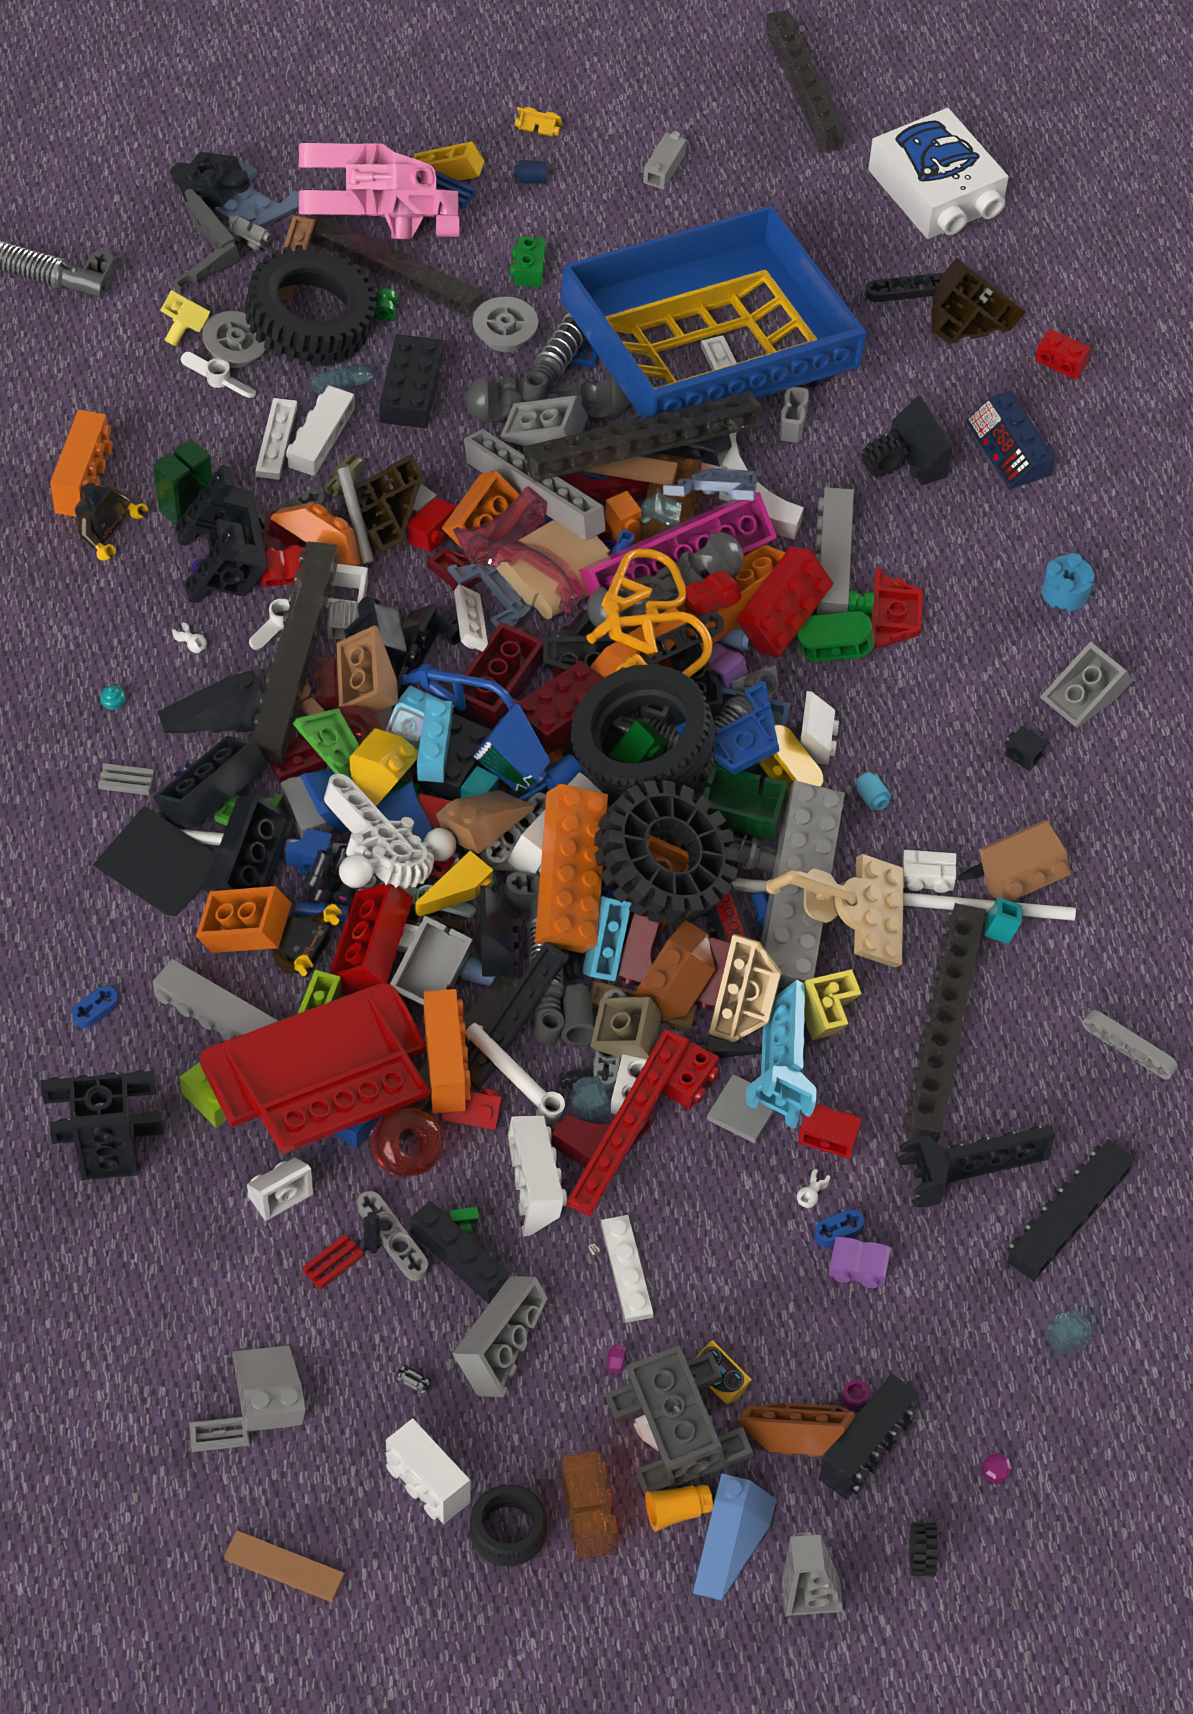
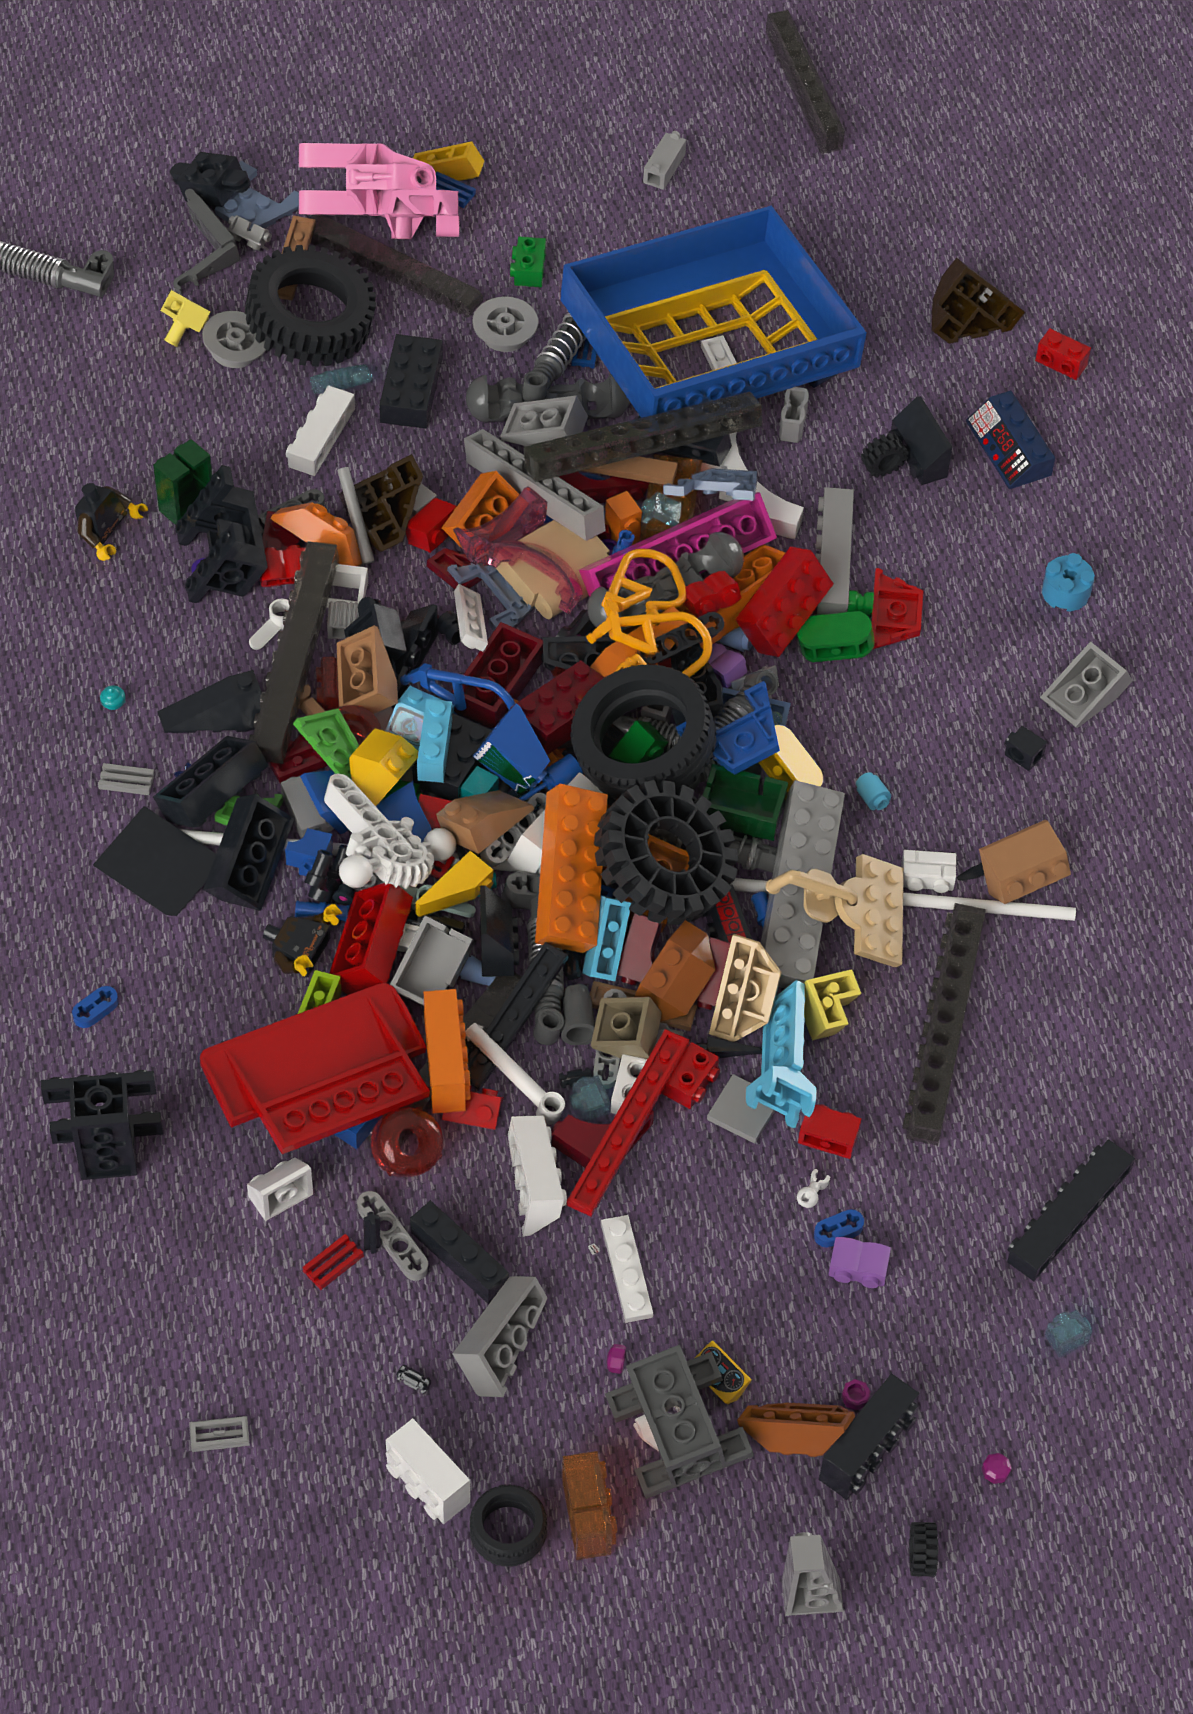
(80, 460): orange brick -> none
(194, 642): white arm -> none
(199, 1092): lime brick -> none
(207, 1002): light grey brick -> none
(216, 380): white piece -> none
(243, 919): orange brick -> none
(268, 1388): light grey slope -> none
(276, 439): white plate -> none
(284, 1566): medium nougat tile -> none
(355, 464): olive arm -> none
(386, 305): green wheel -> none
(464, 1218): green tile -> none
(531, 171): dark blue brick -> none
(547, 122): yellow hinge -> none
(677, 1505): light orange plant -> none
(736, 1527): medium blue wedge -> none
(818, 729): white slope -> none
(907, 283): black beam -> none
(938, 174): white brick -> none
(971, 1160): black hinge -> none
(1003, 920): teal brick -> none
(1130, 1044): light grey beam -> none

